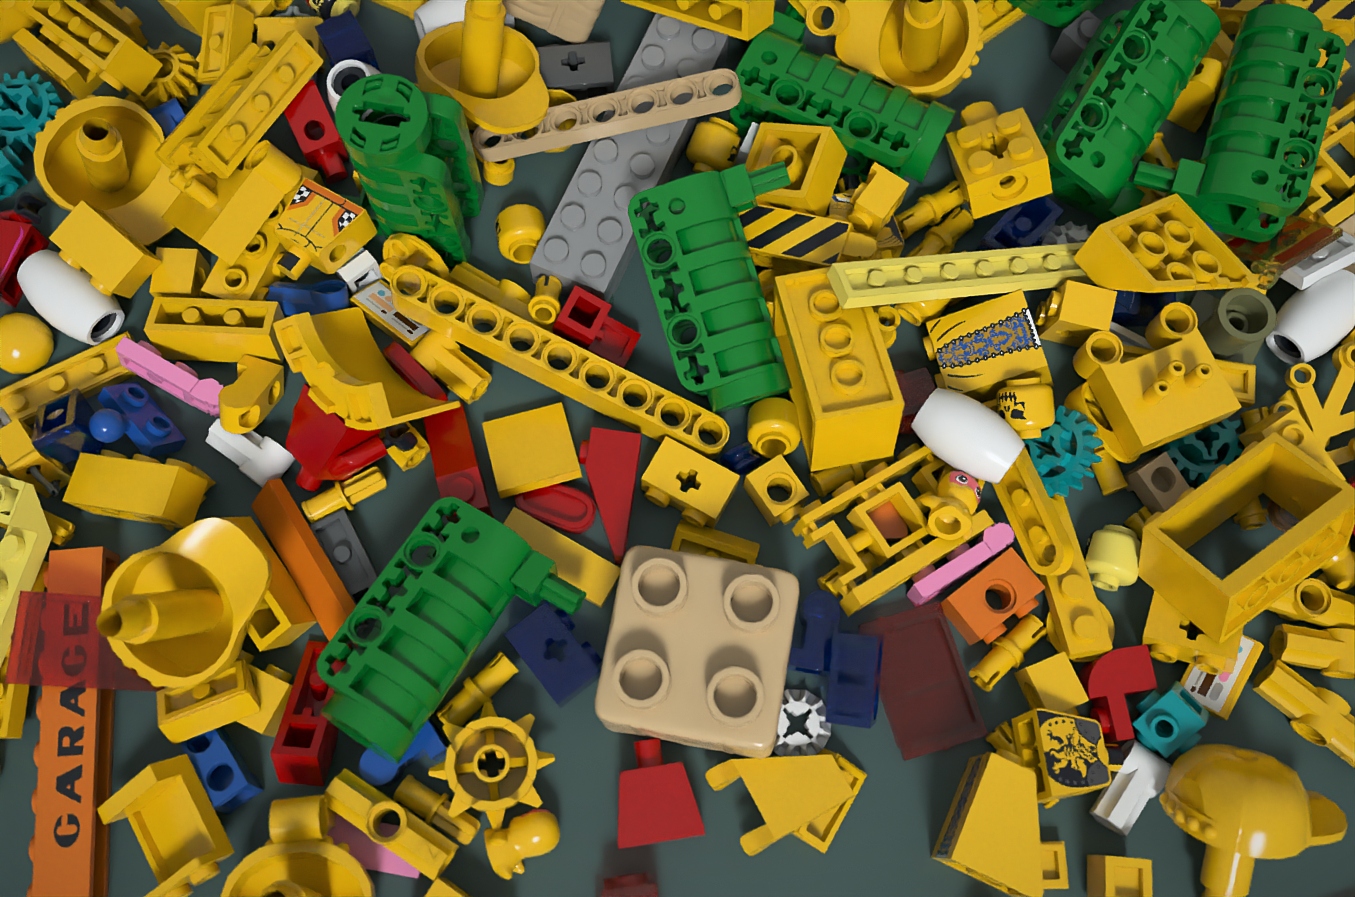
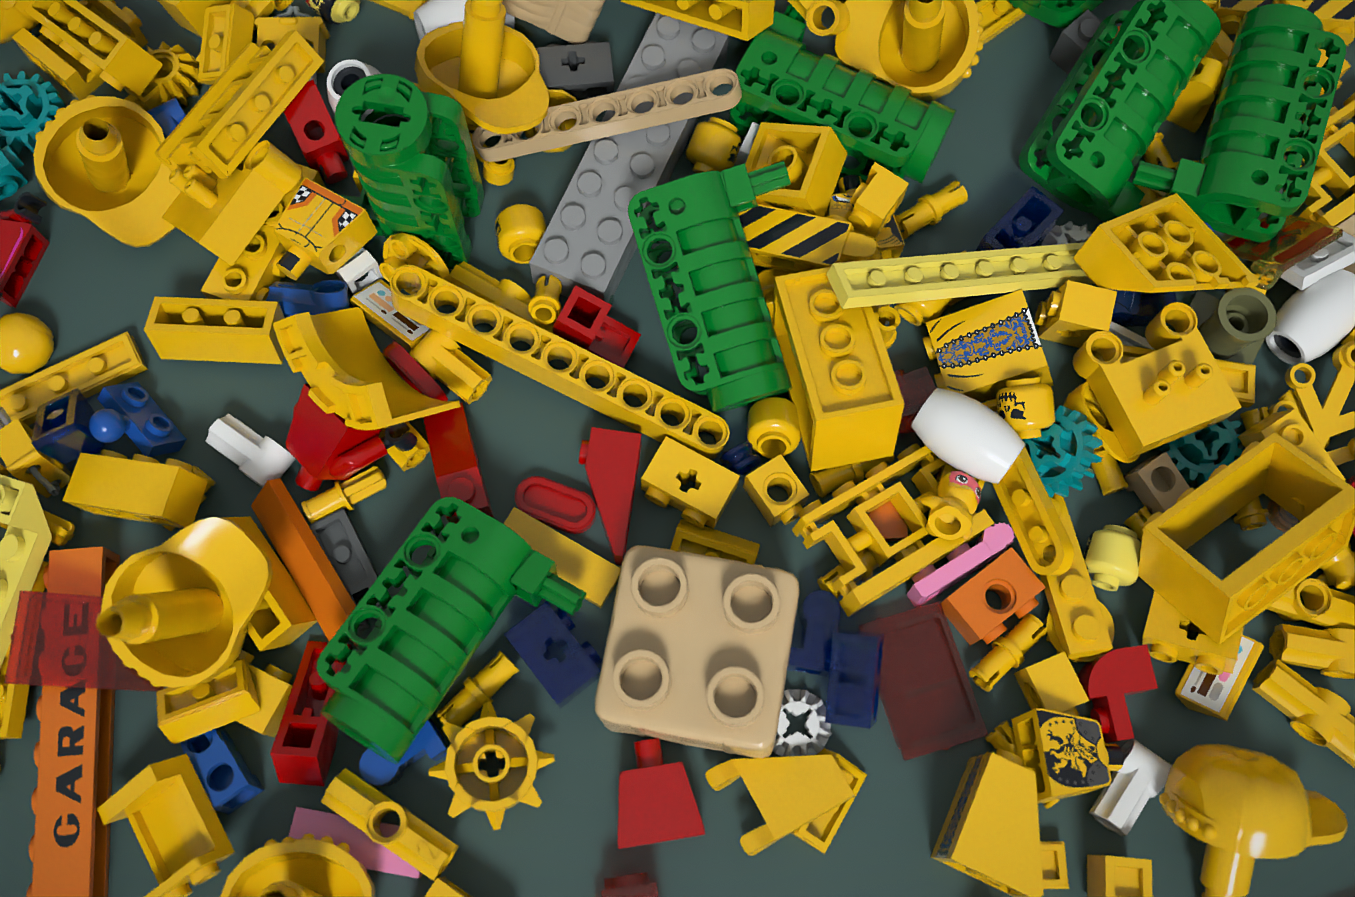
(69, 299): white piece -> none
(104, 250): yellow brick -> none
(175, 379): bright pink hinge -> none
(179, 274): yellow brick -> none
(251, 396): yellow leg -> none
(300, 819): yellow piece -> none
(345, 40): clear blue brick -> none
(435, 810): yellow axle -> none
(525, 837): yellow animal -> none
(531, 450): yellow tile -> none
(944, 236): yellow pin -> none
(997, 159): yellow brick -> none
(1179, 709): teal brick -> none

